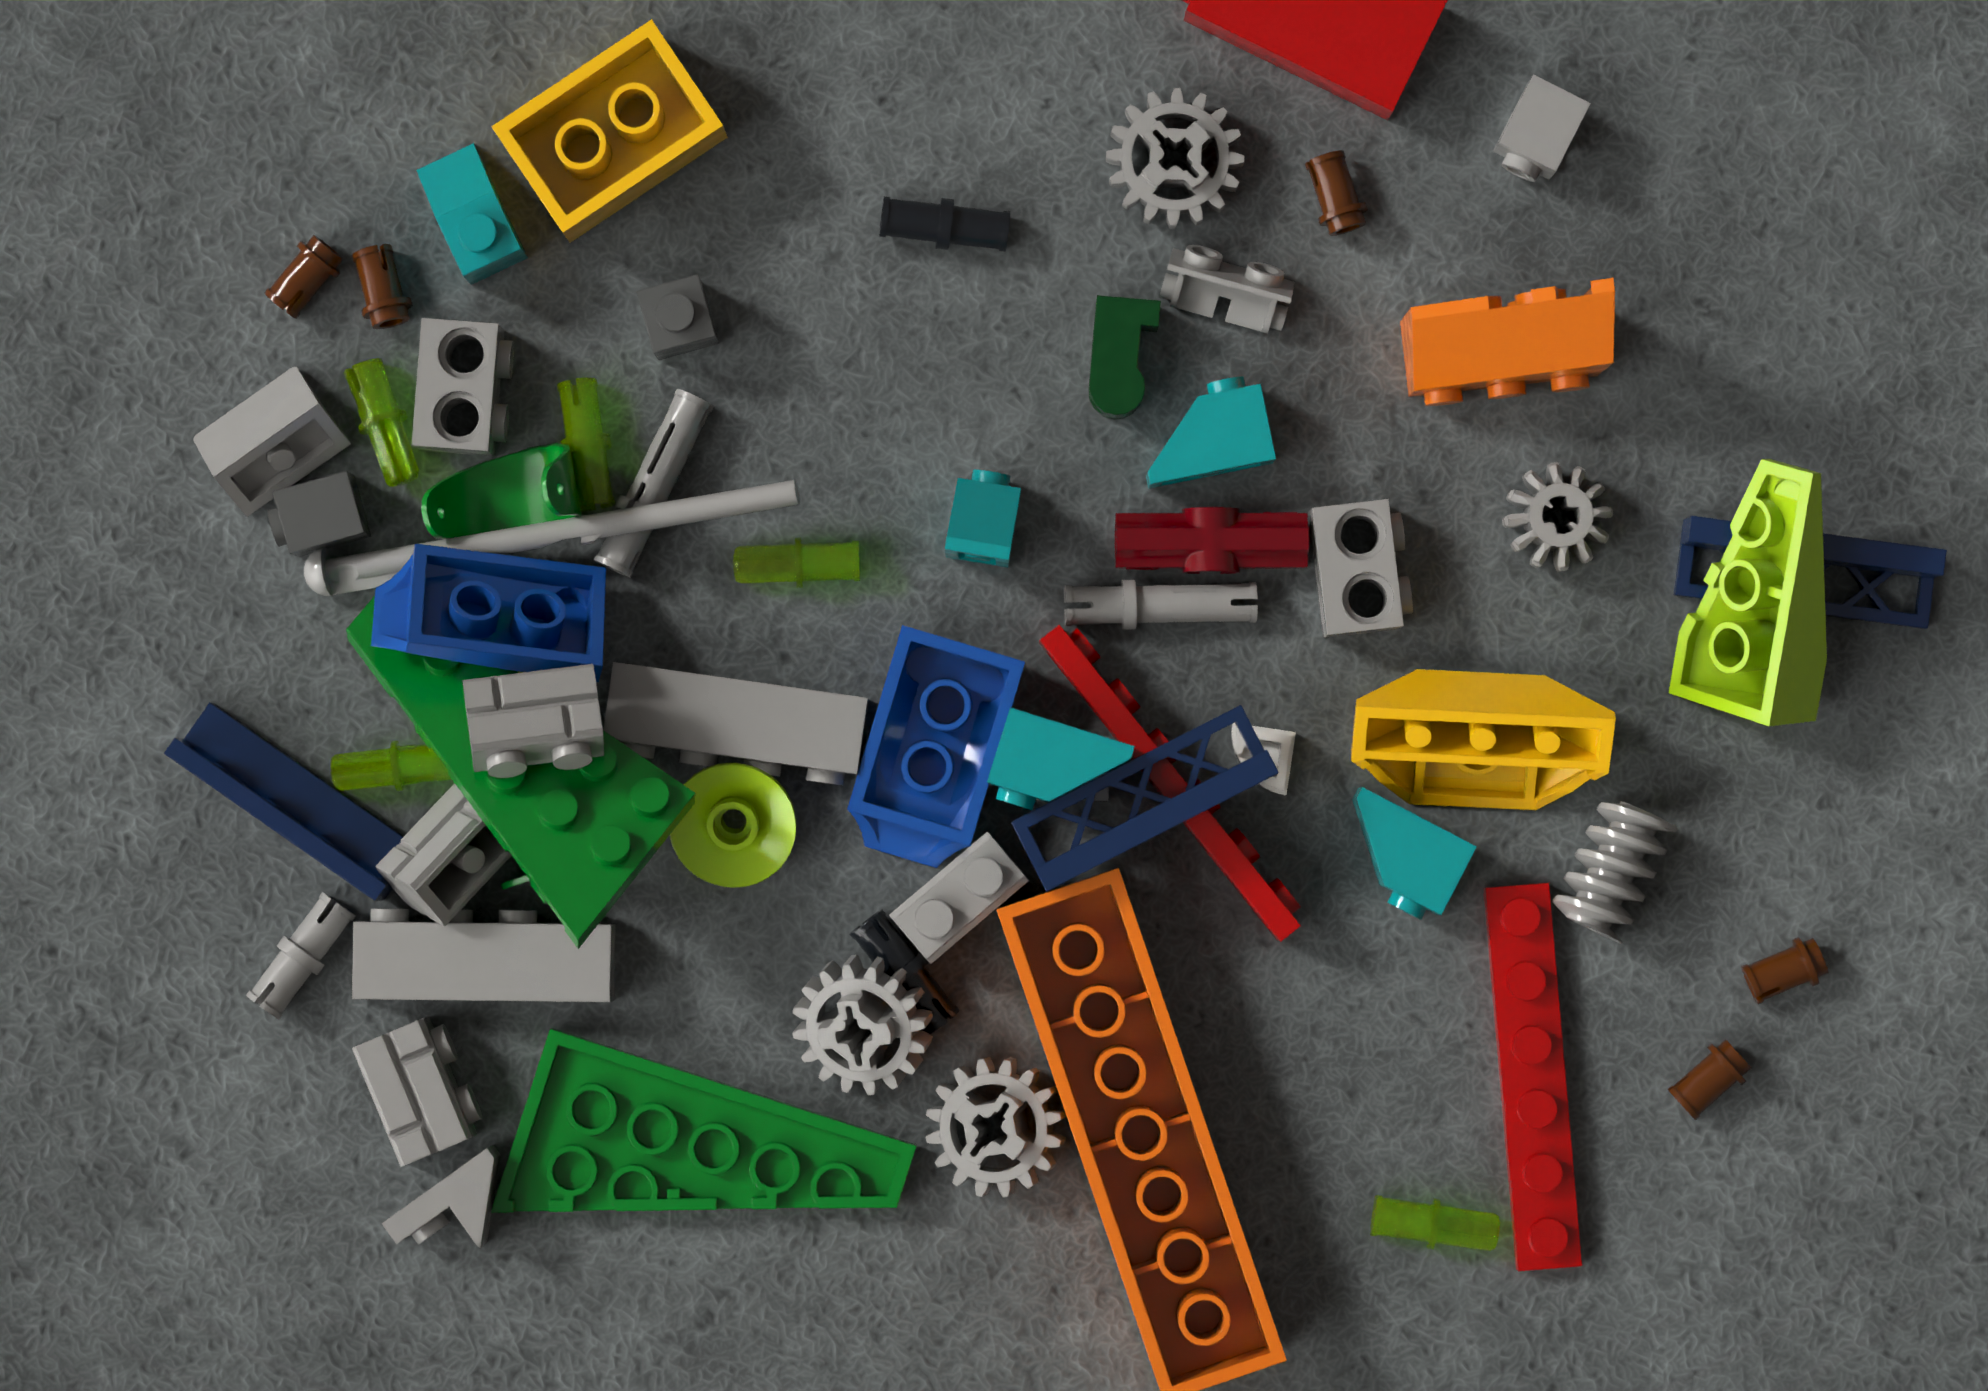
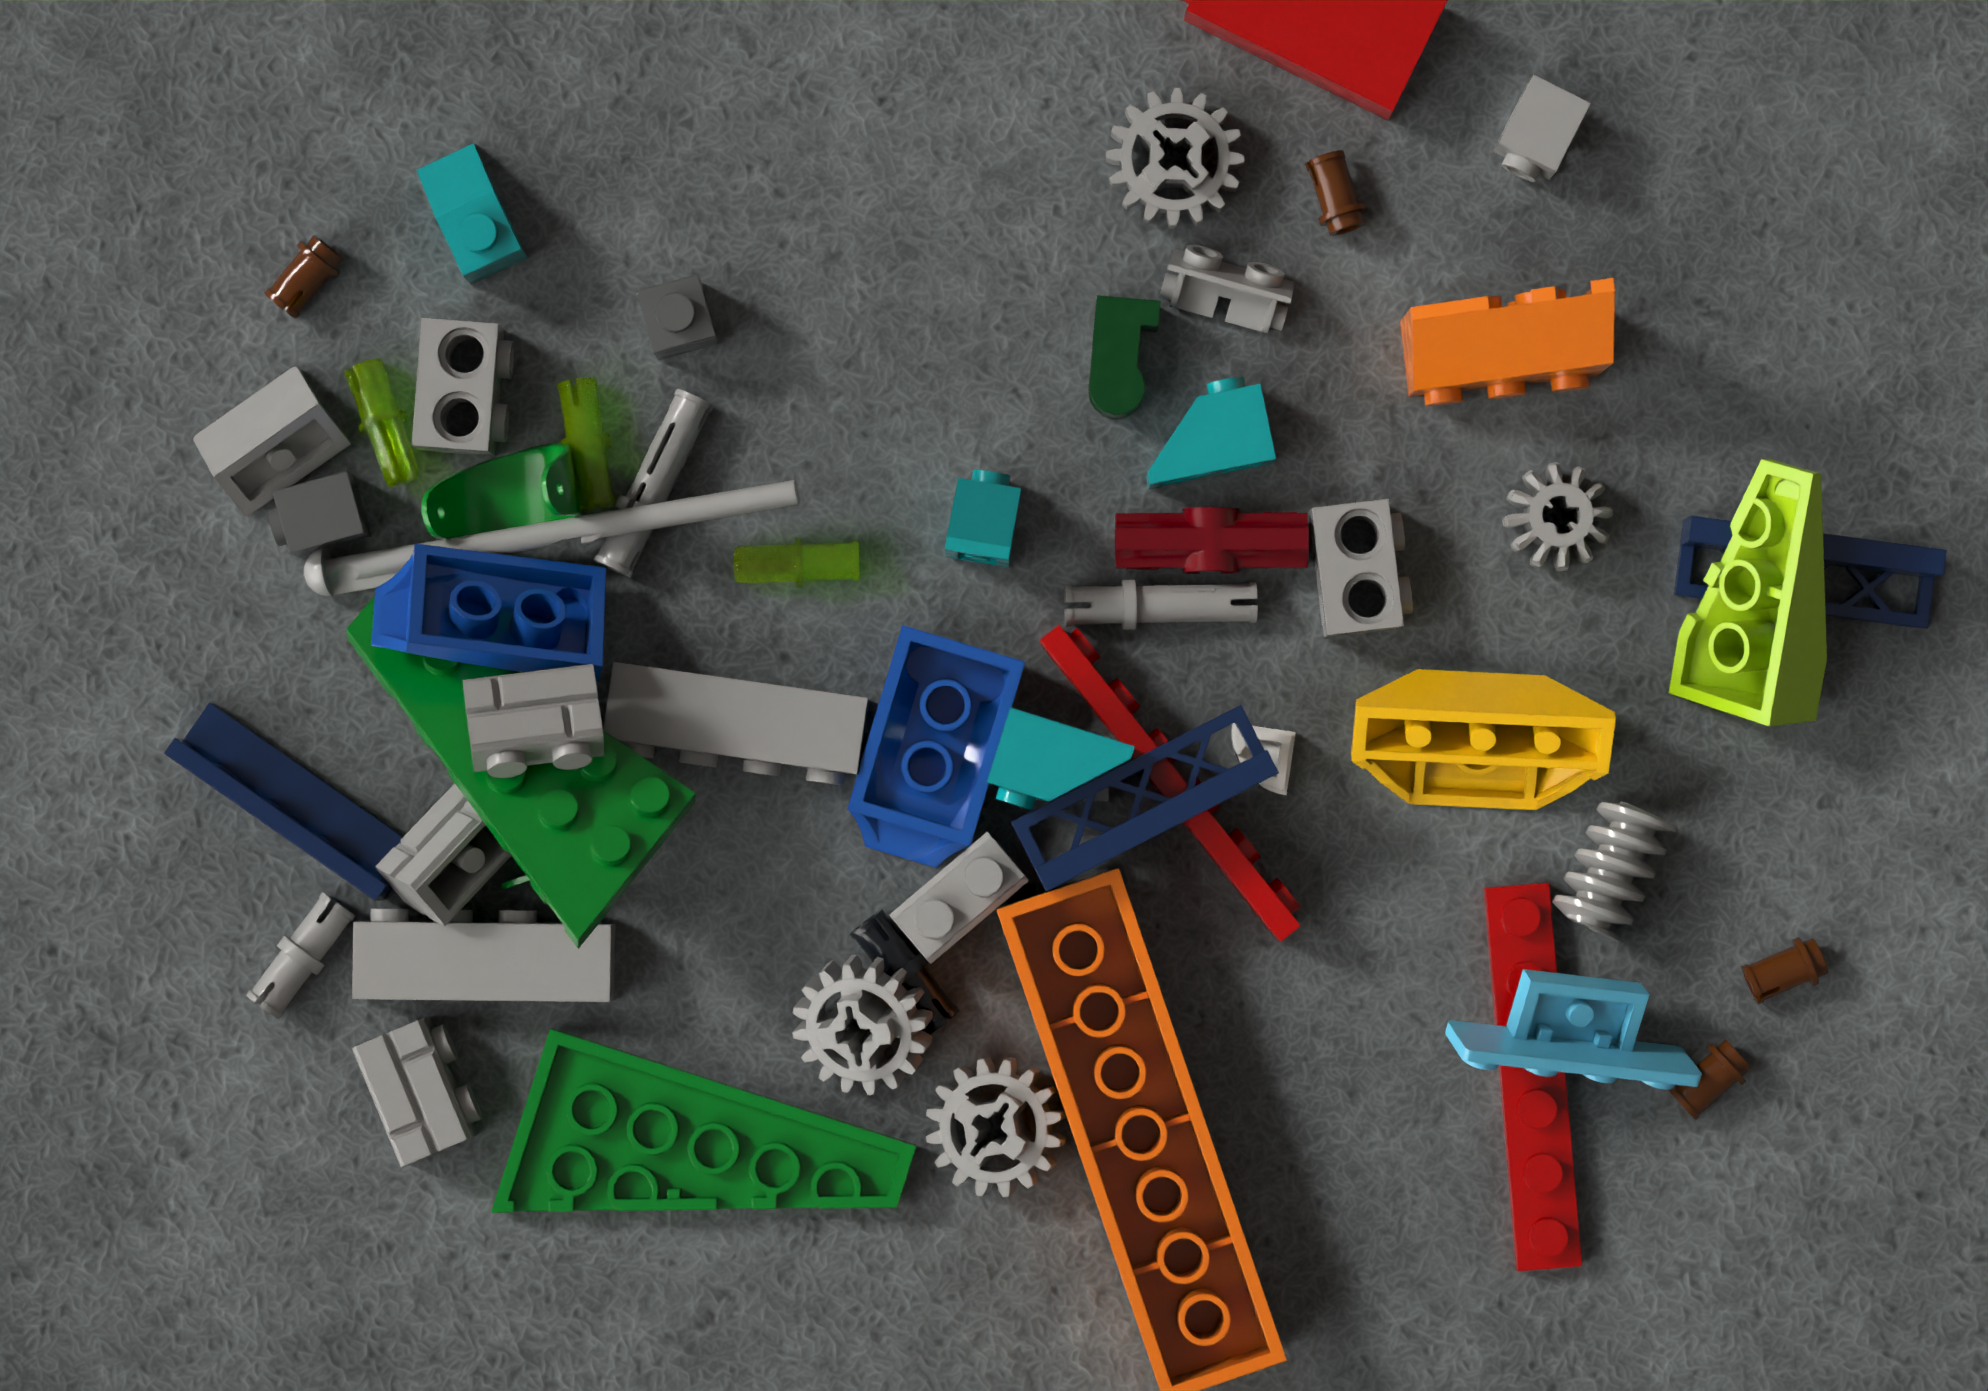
(381, 287): reddish brown pin -> none
(387, 767): clear neon green axle -> none
(466, 1191): light grey slope -> none
(610, 131): yellow brick -> none
(735, 855): lime dish -> none
(944, 224): black pin -> none
(1411, 855): teal slope -> none
(1434, 1223): clear neon green axle -> none
(1576, 1029): none -> medium azure bracket

